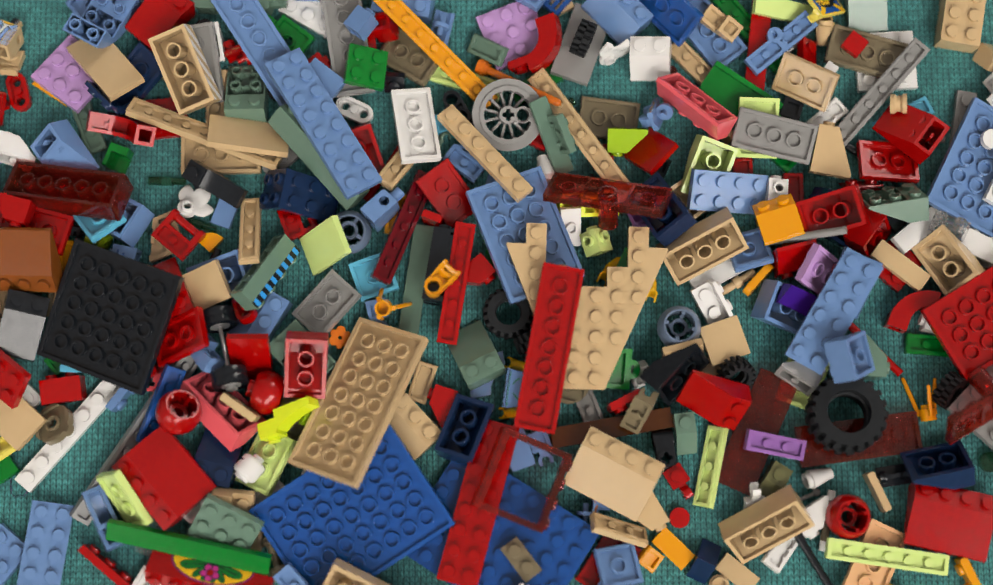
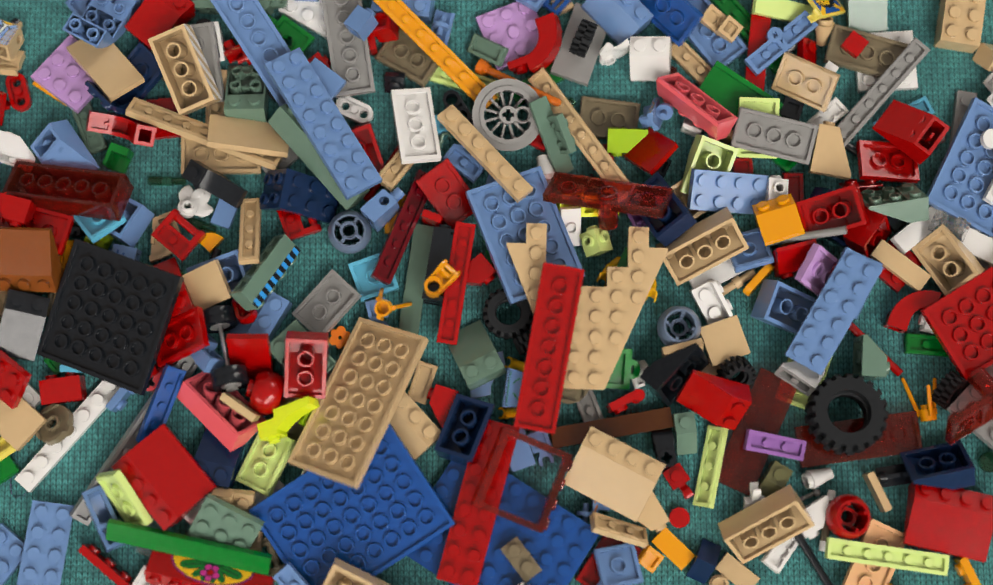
(173, 412): red wheel -> none
(249, 468): white head -> none
(325, 245): yellowish green tile -> none
(365, 67): green plate -> none
(638, 411): dark tan hinge -> none
(689, 128): none -> white slope
(796, 298): dark purple slope -> none
(849, 357): medium blue slope -> none
(898, 103): tan wheel -> none

